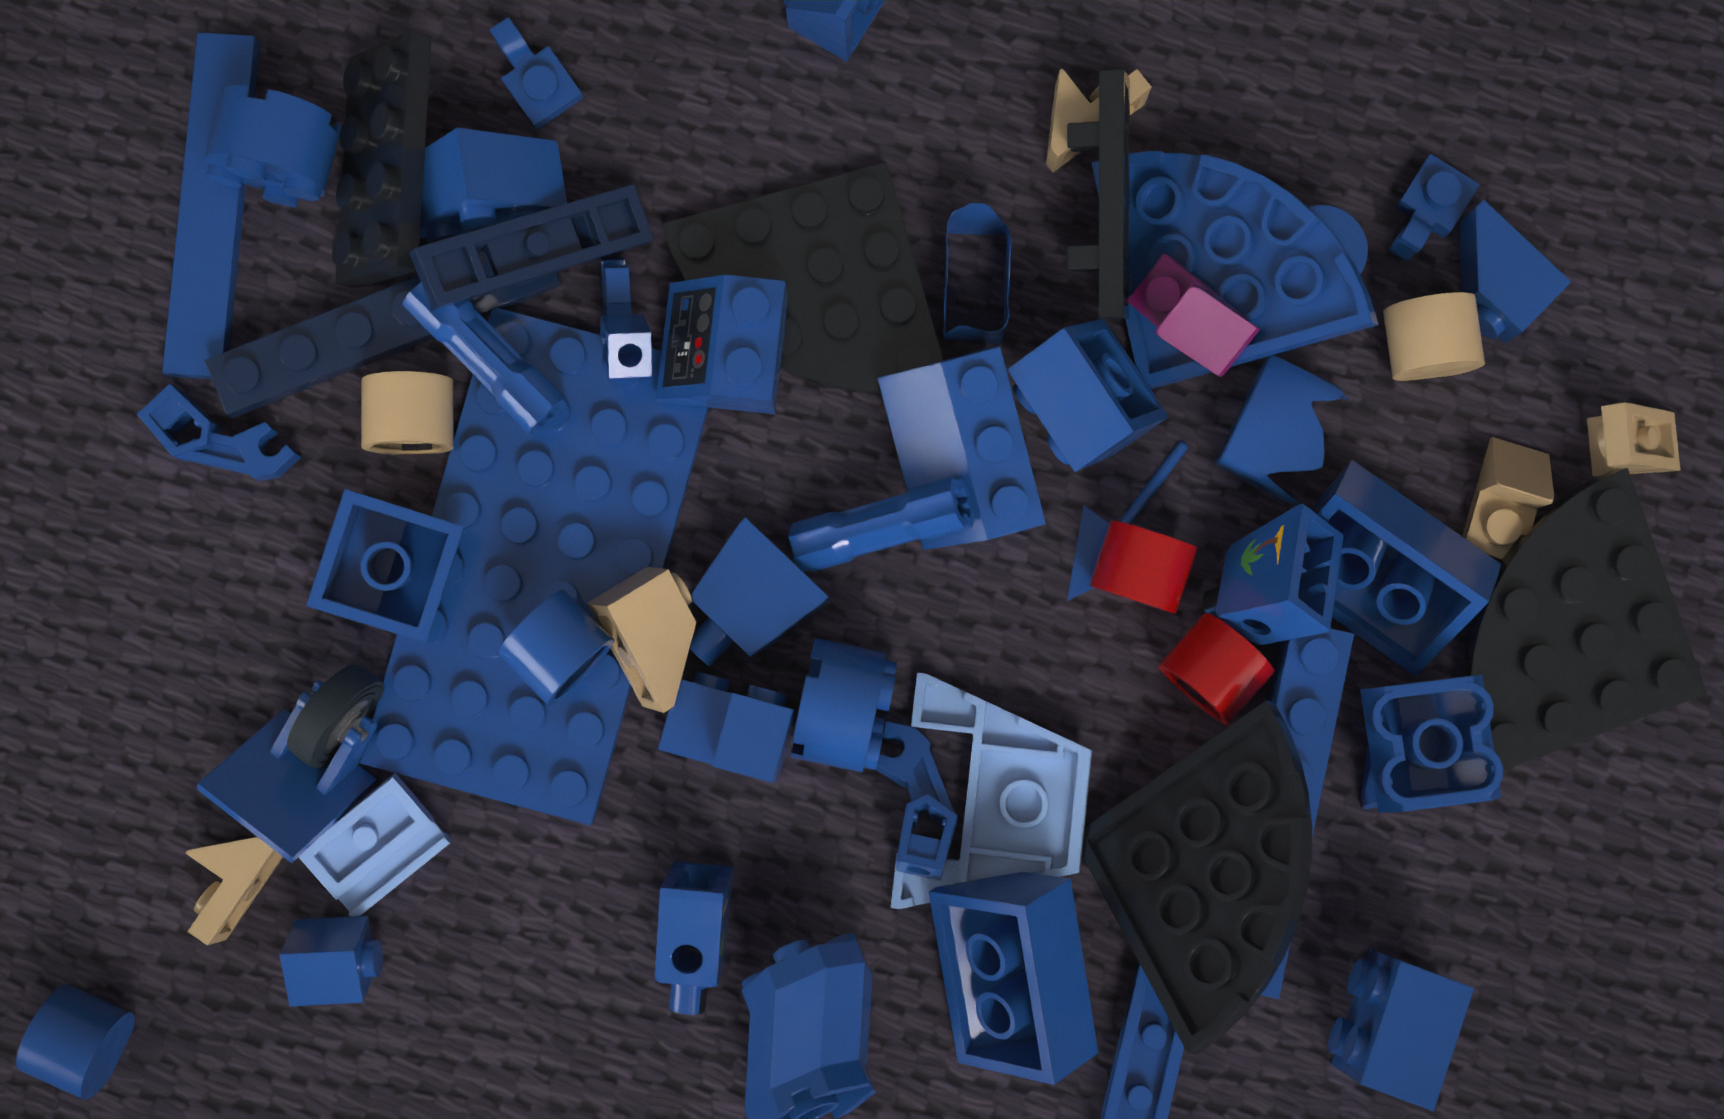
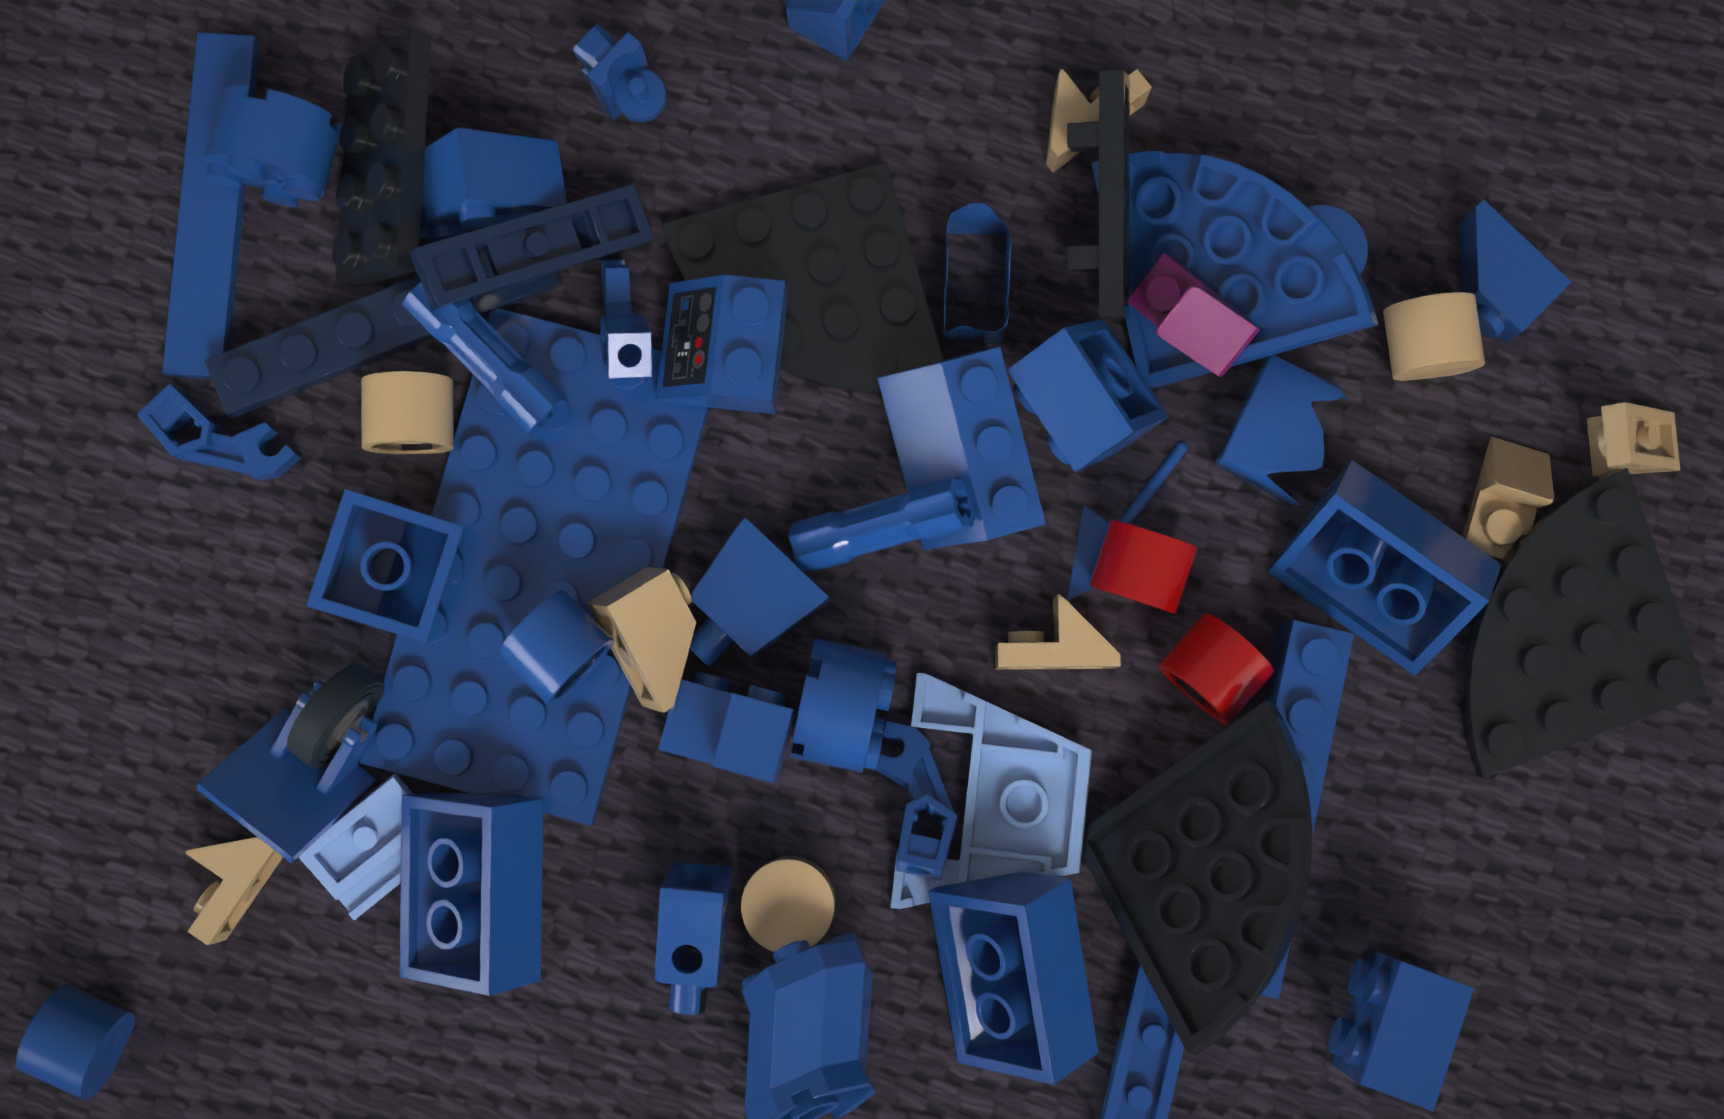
(330, 961): blue brick -> none
(471, 890): none -> blue slope
(538, 80): blue plate -> none
(620, 76): none -> blue hips
(788, 903): none -> tan piece
(1074, 645): none -> tan slope
(1280, 579): blue torso -> none
(1429, 745): blue piece -> none
(1432, 203): blue plate -> none

